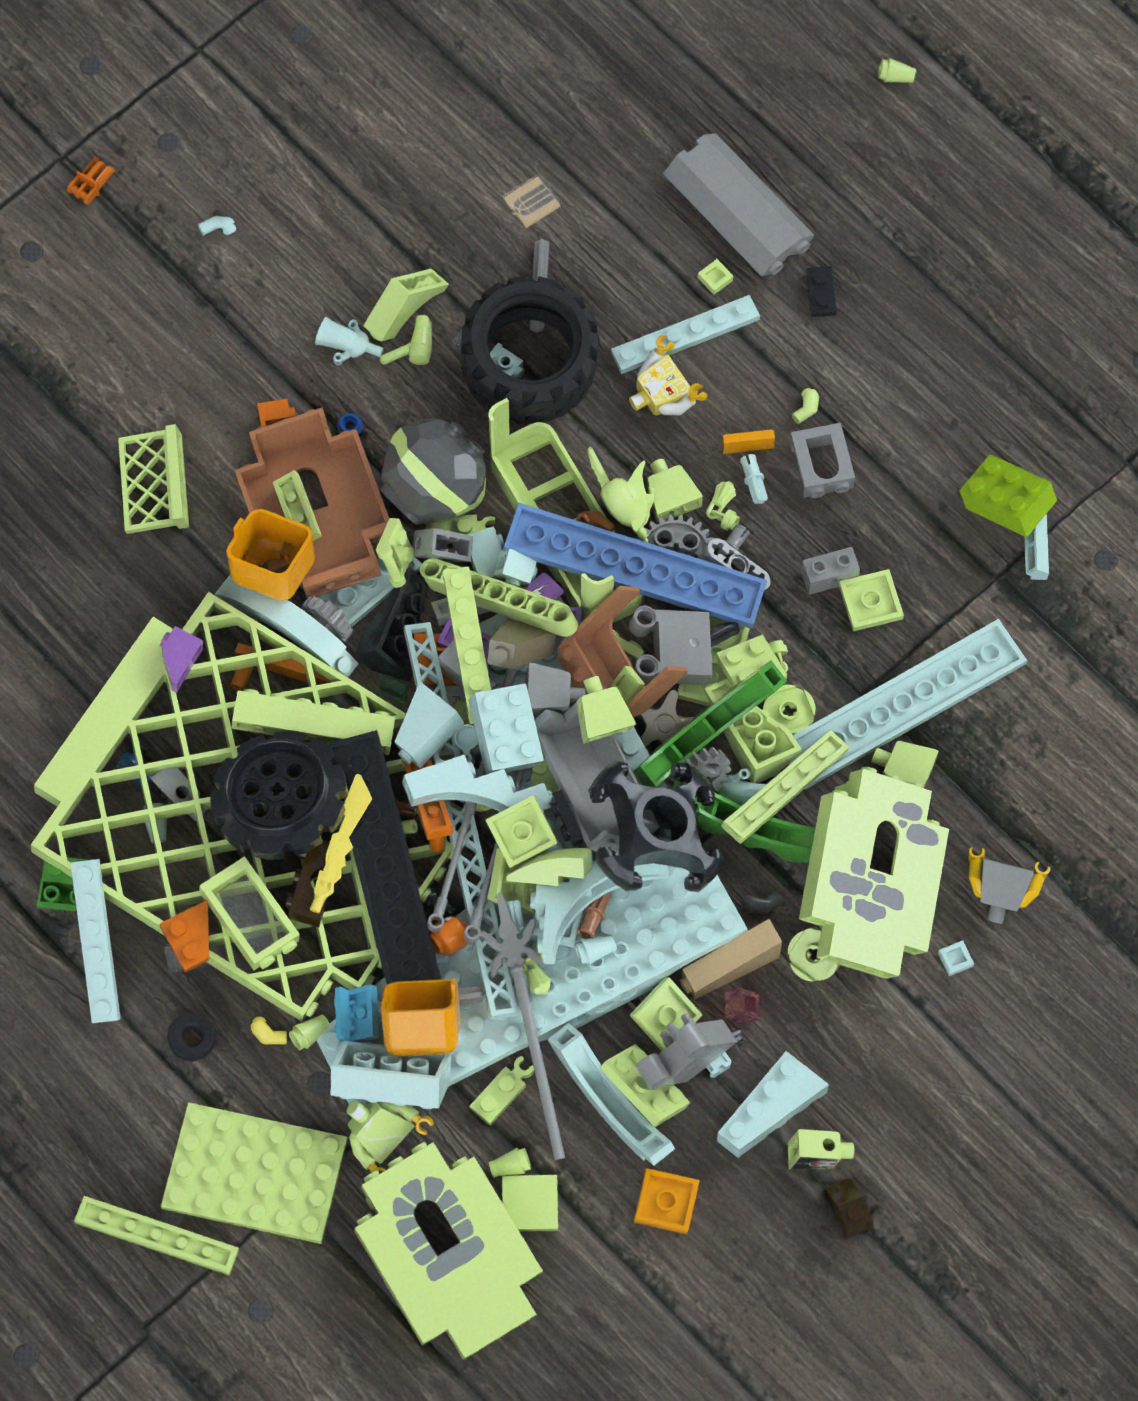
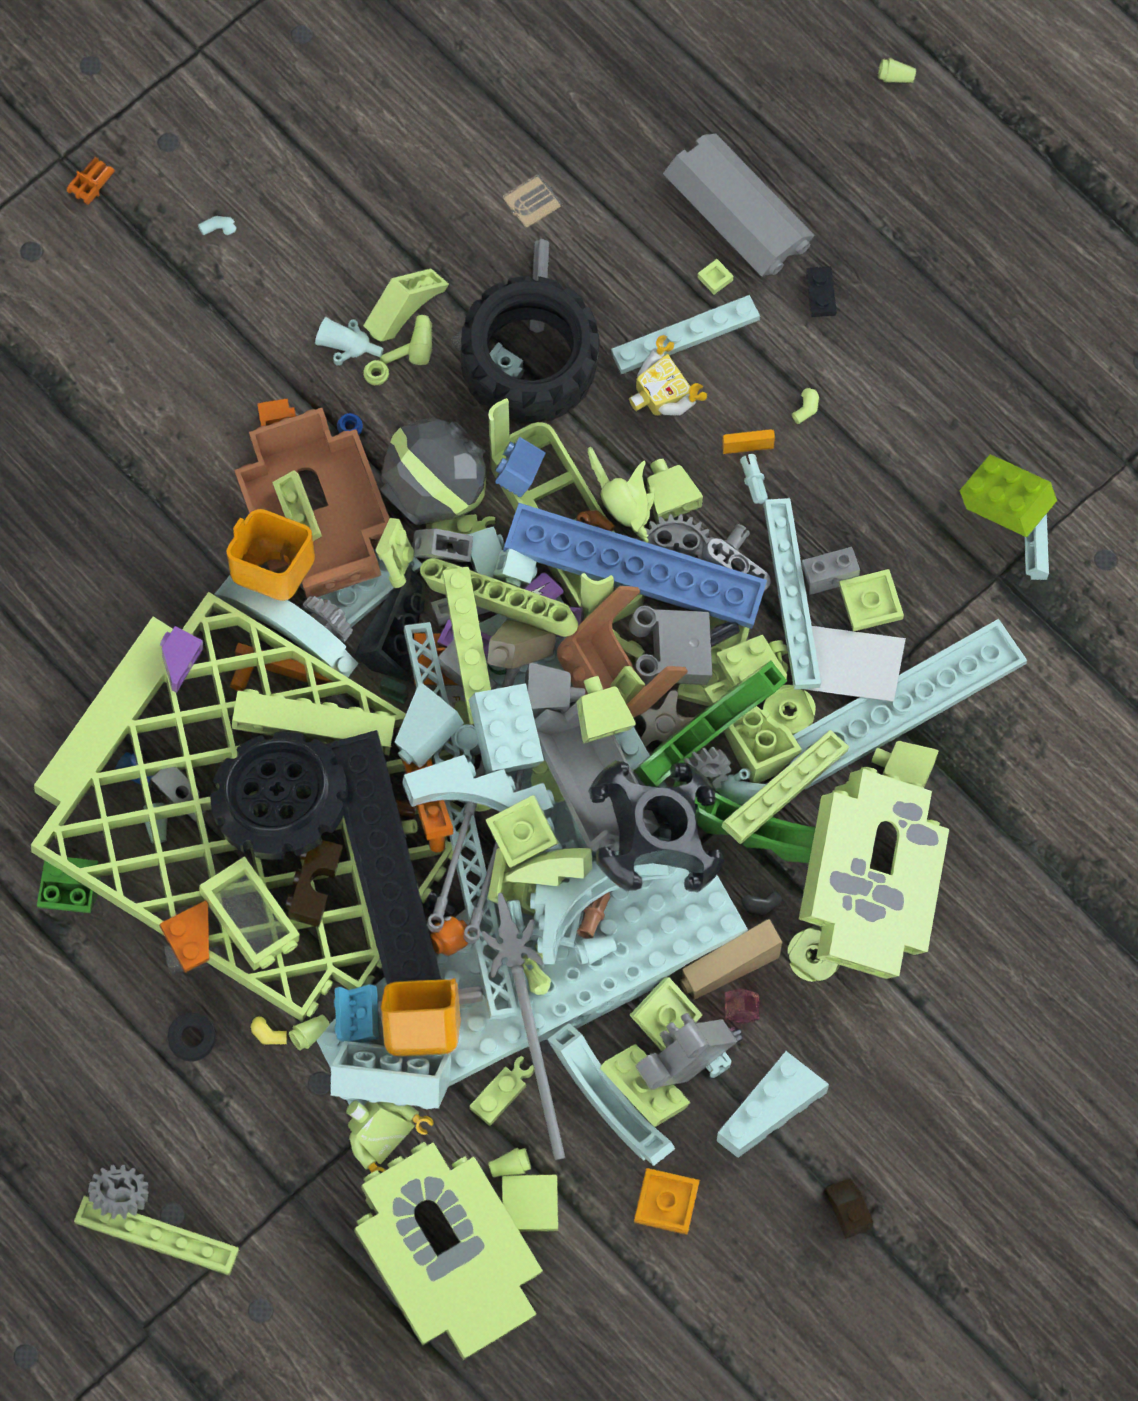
(95, 941): light aqua plate -> none
(118, 1191): none -> light grey gear
(174, 475): yellowish green fence -> none
(254, 1173): yellowish green plate -> none
(340, 845): light yellow sword -> none
(376, 366): none -> yellowish green plate
(519, 467): none -> medium blue brick
(570, 828): black plate -> none
(723, 494): yellowish green piece -> none
(792, 594): none -> light aqua plate
(816, 437): light grey panel -> none
(817, 1149): yellowish green torso -> none
(858, 663): none -> white sticker
(955, 958): light aqua tile -> none
(1003, 884): light grey torso -> none

